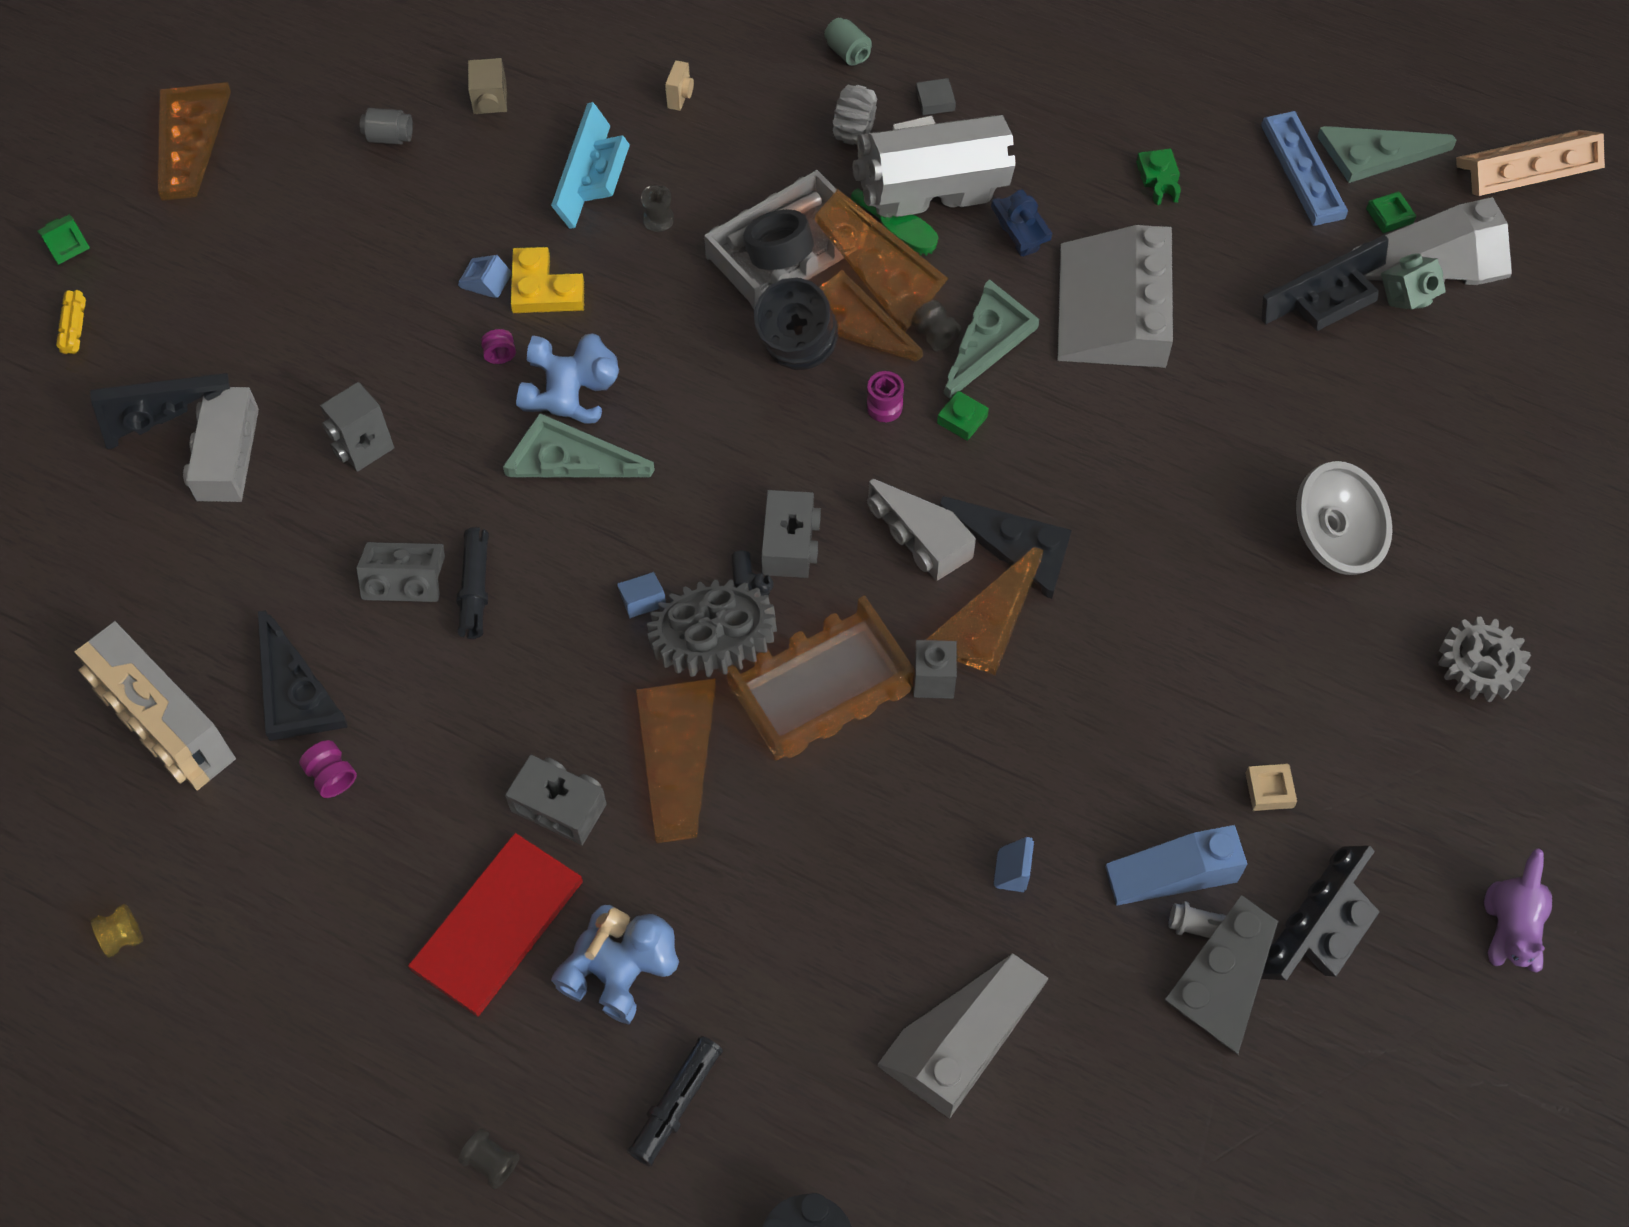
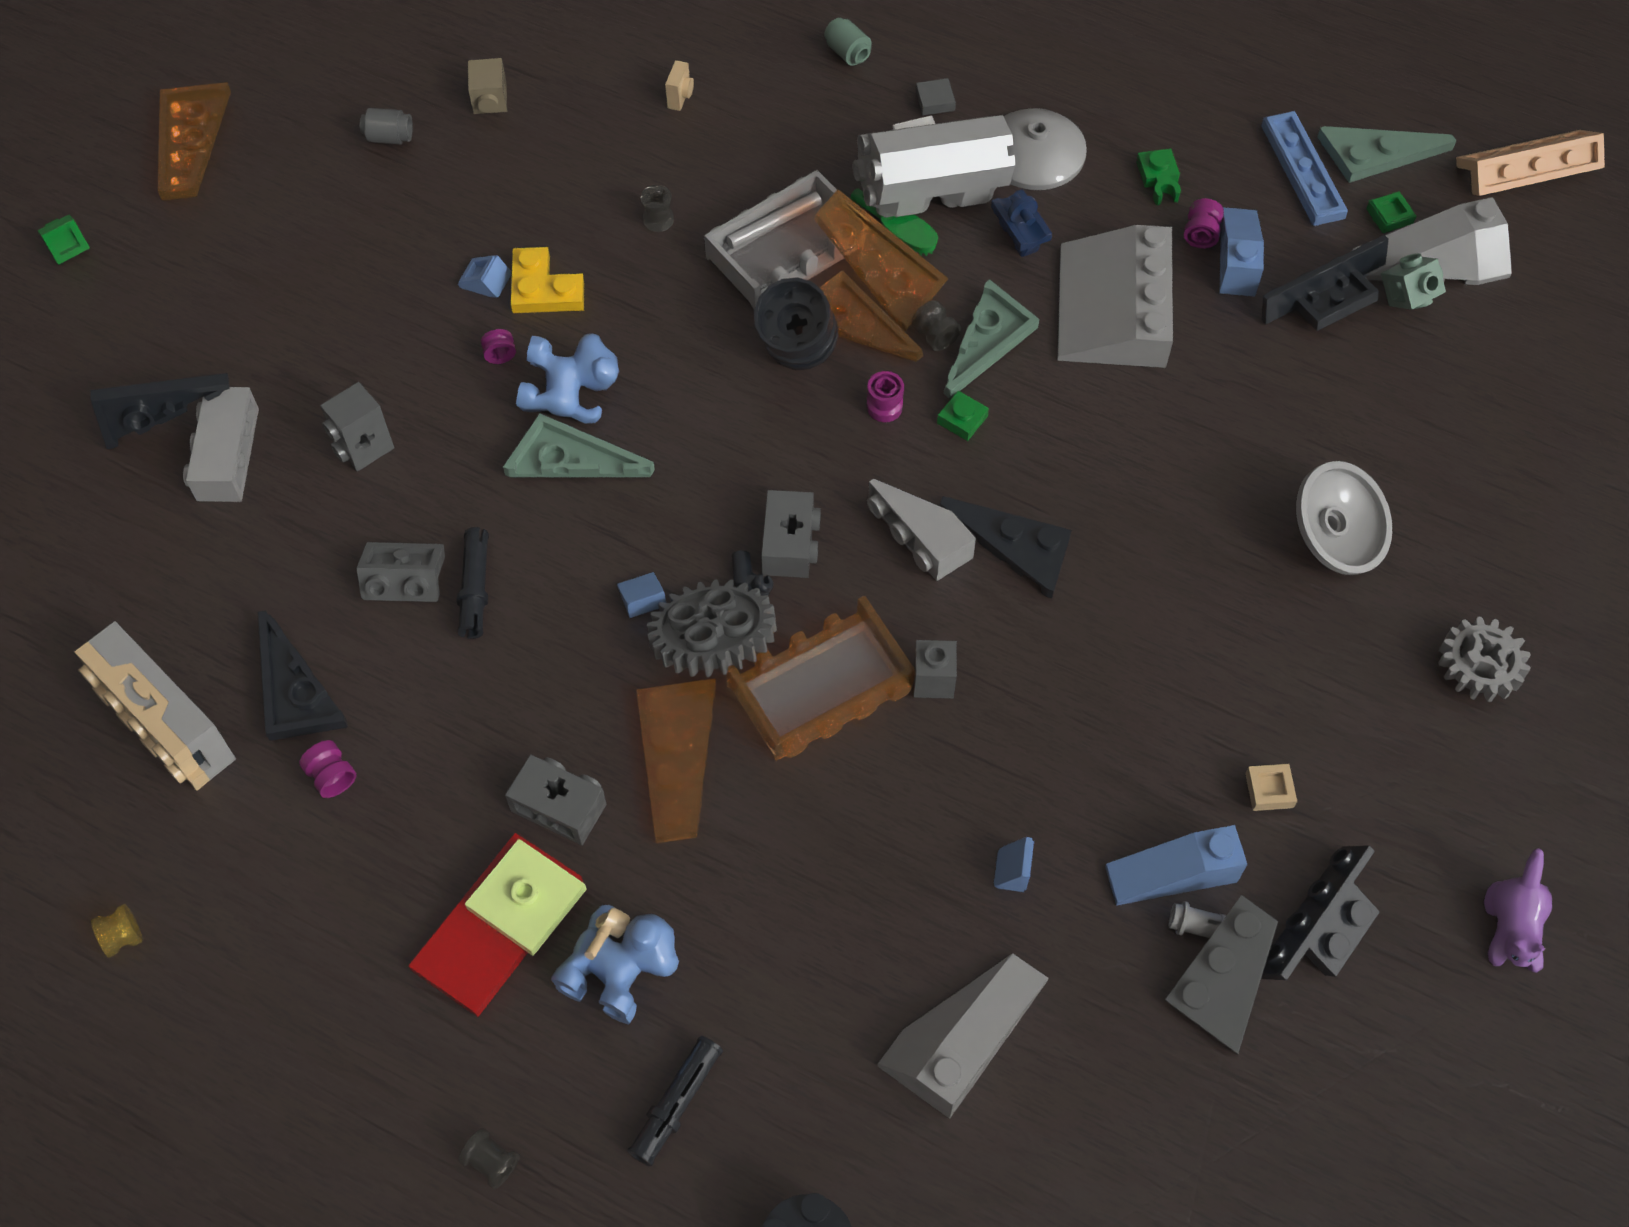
(71, 322): yellow axle -> none
(525, 897): none -> yellowish green plate
(590, 167): medium azure bracket -> none
(775, 255): black tyre -> none
(854, 113): light grey gear -> none
(989, 619): clear orange wing -> none
(1045, 148): none -> light grey dish
(1201, 228): none -> magenta wheel
(1240, 252): none -> medium blue slope

